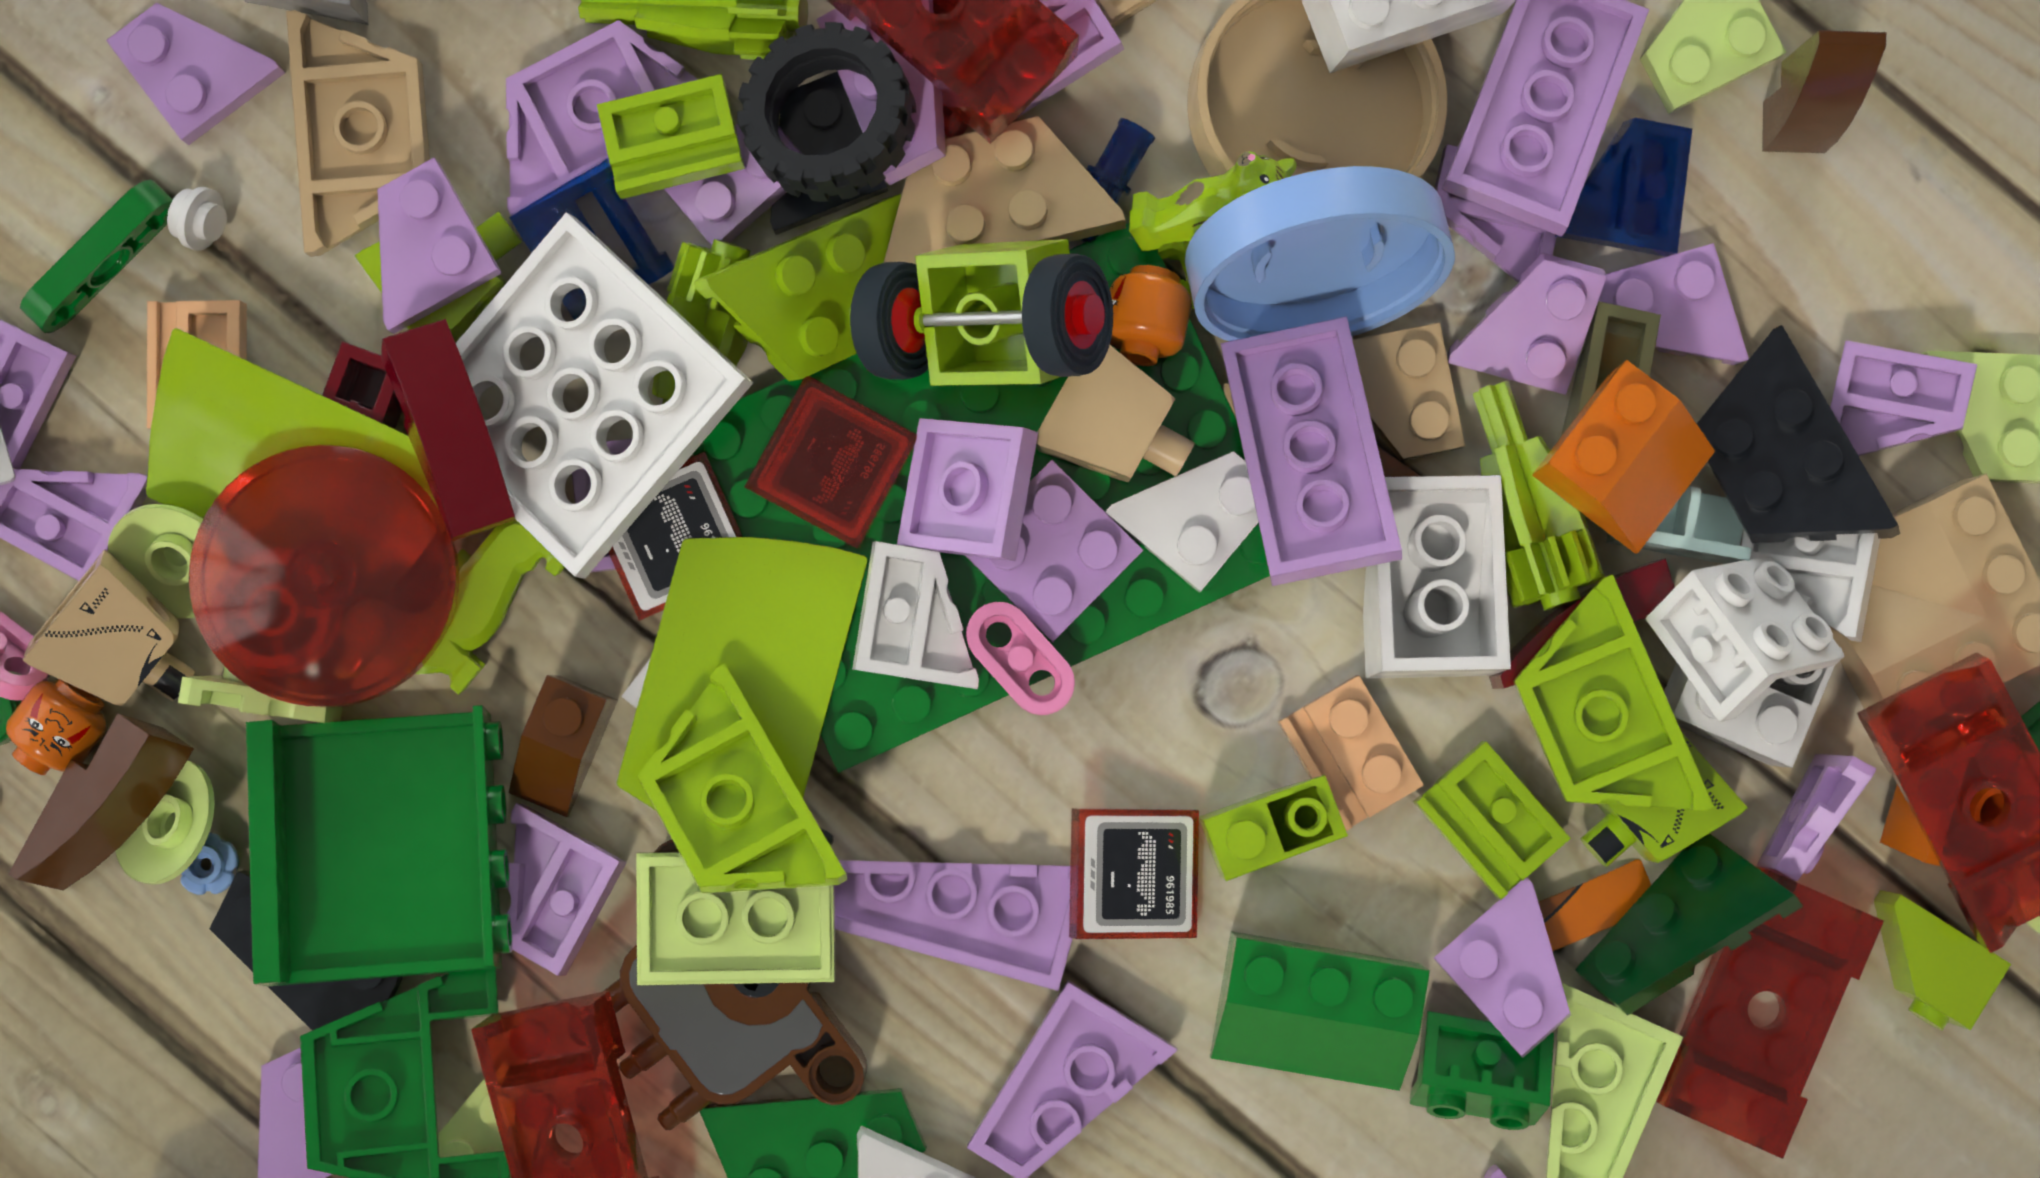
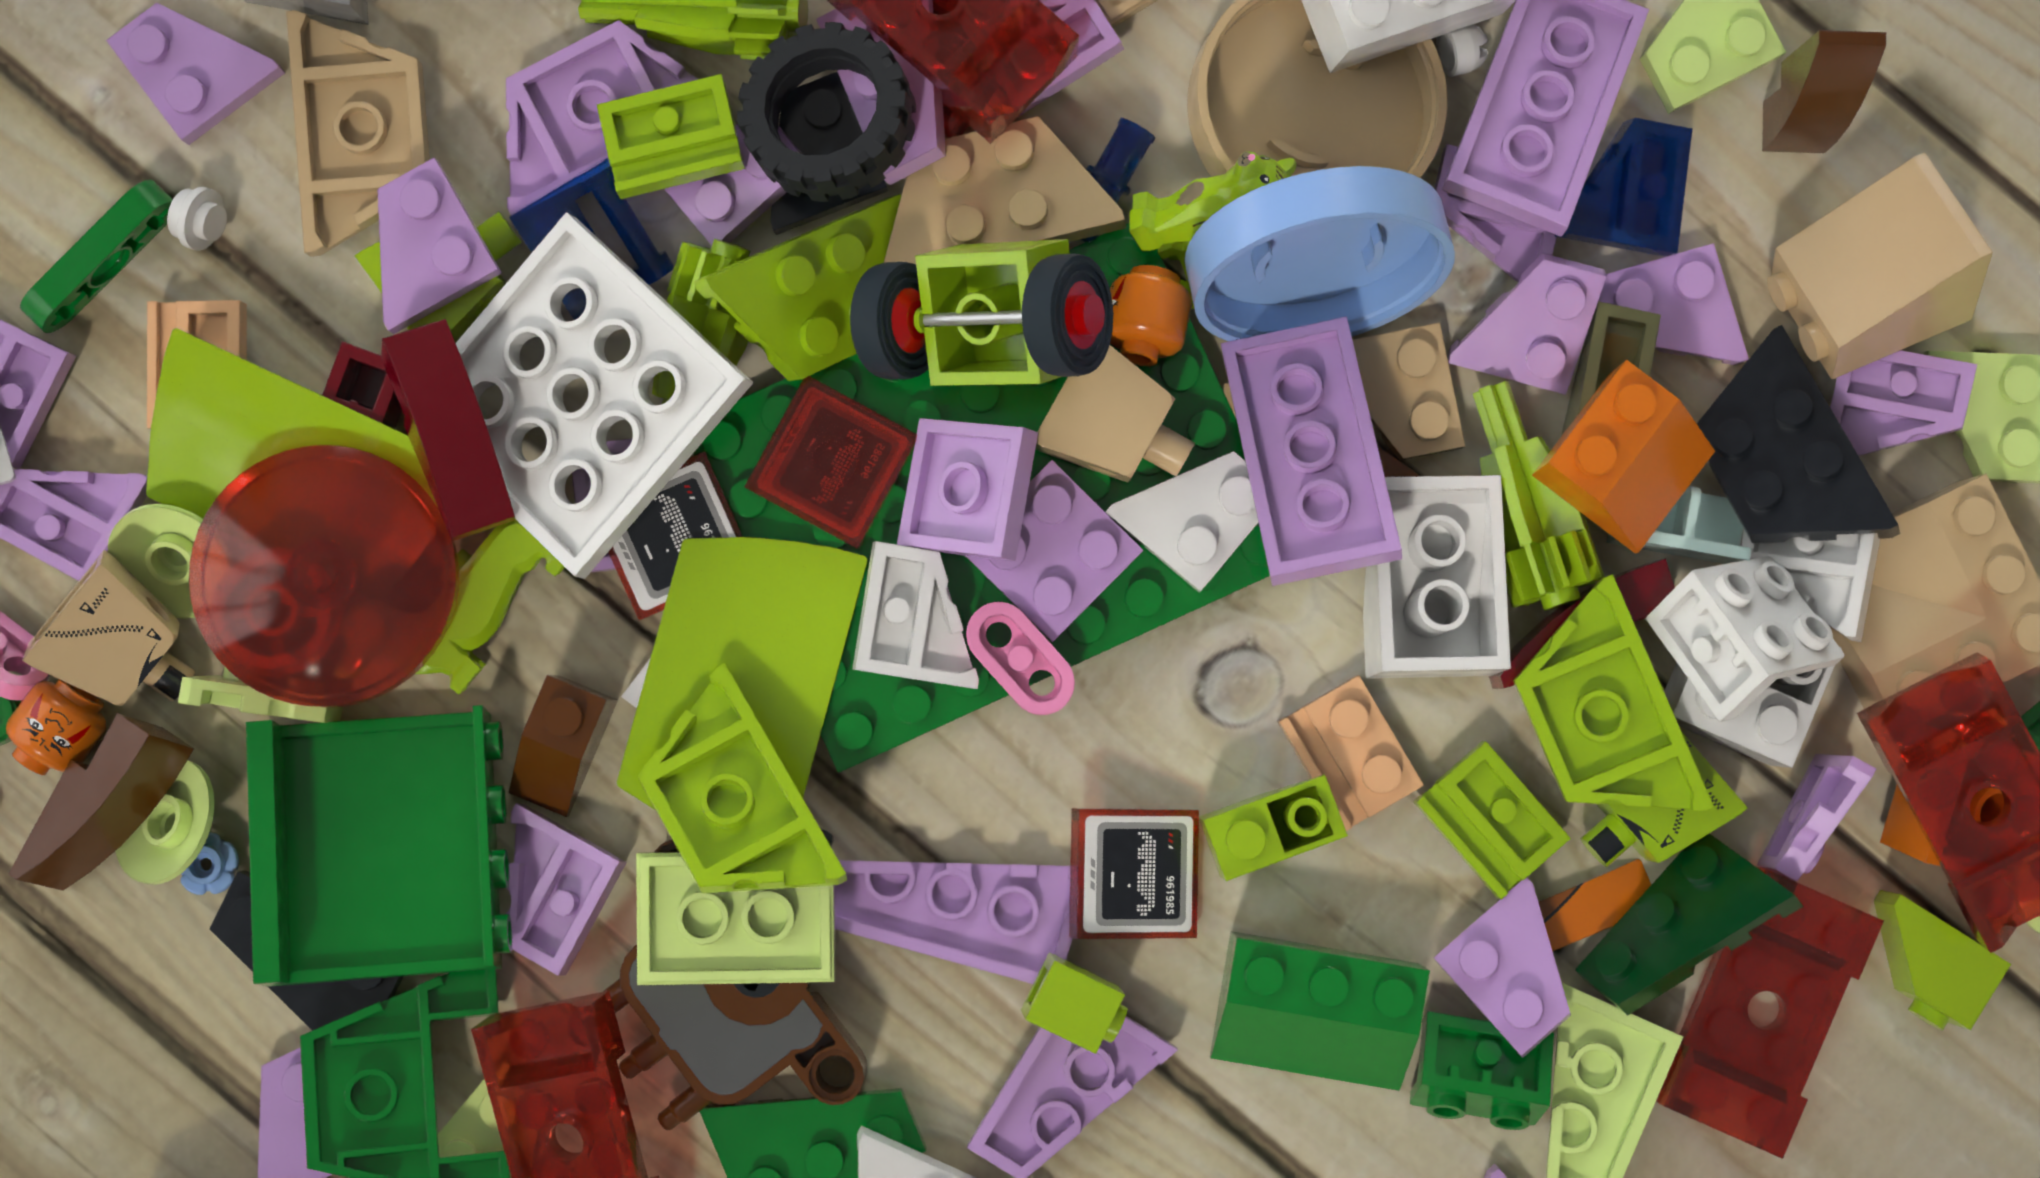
(1075, 1004): none -> lime brick
(1461, 50): none -> white hinge
(1881, 270): none -> tan slope

